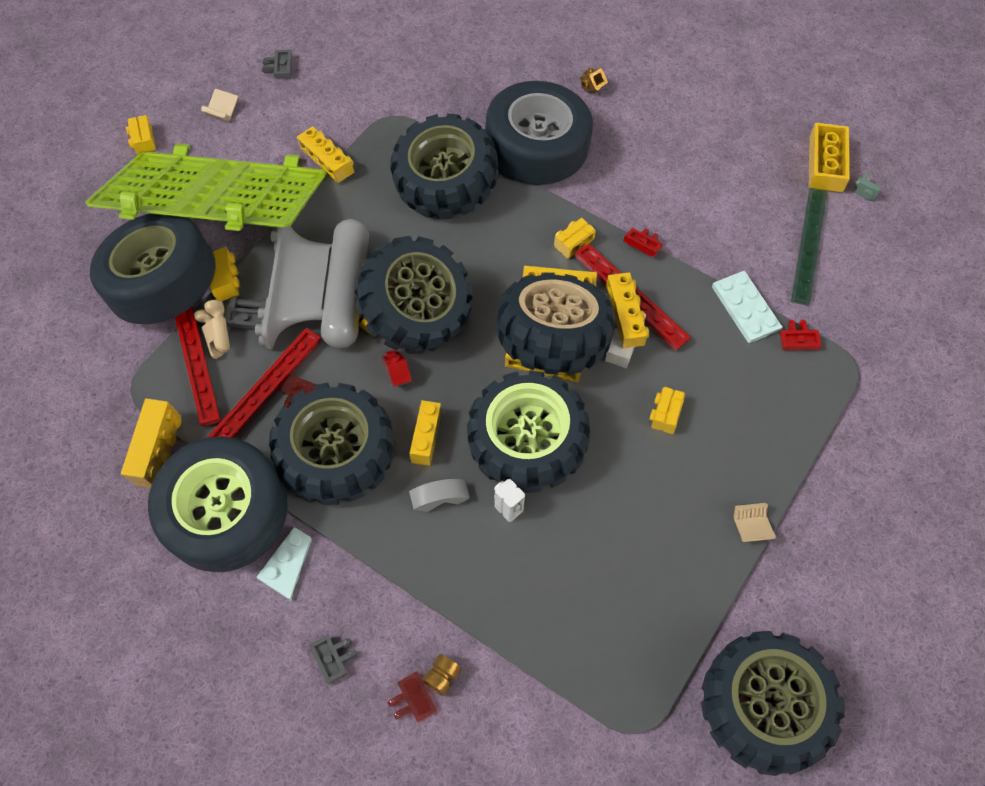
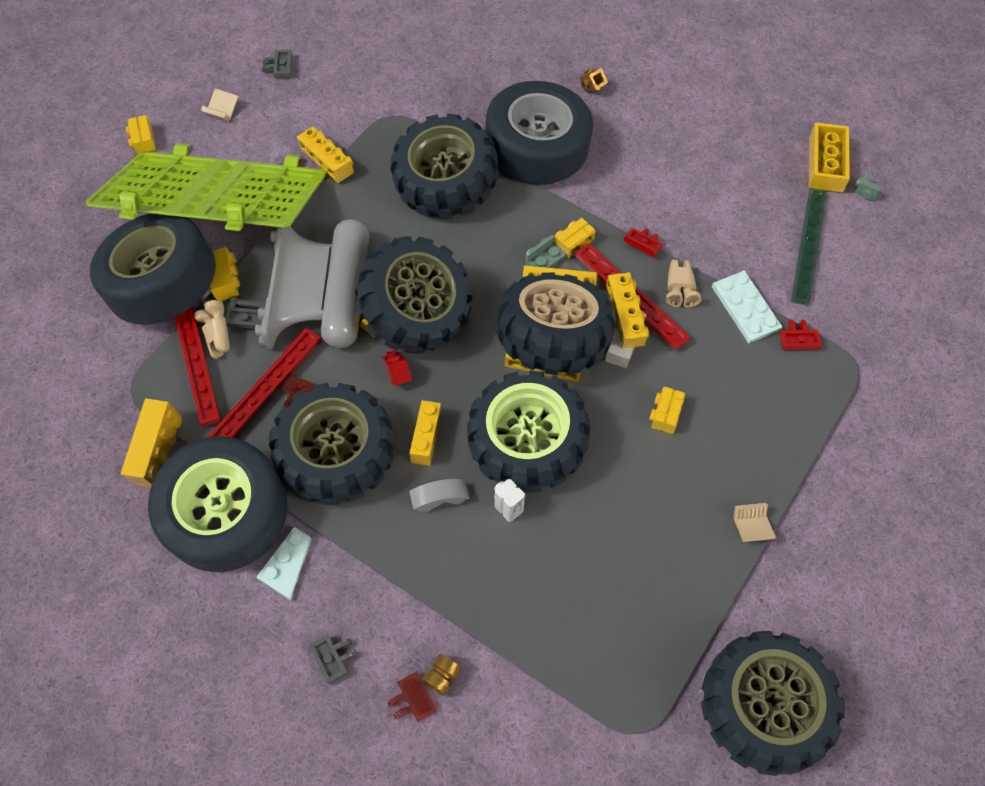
(545, 254): none -> sand green bracket
(684, 278): none -> tan piece

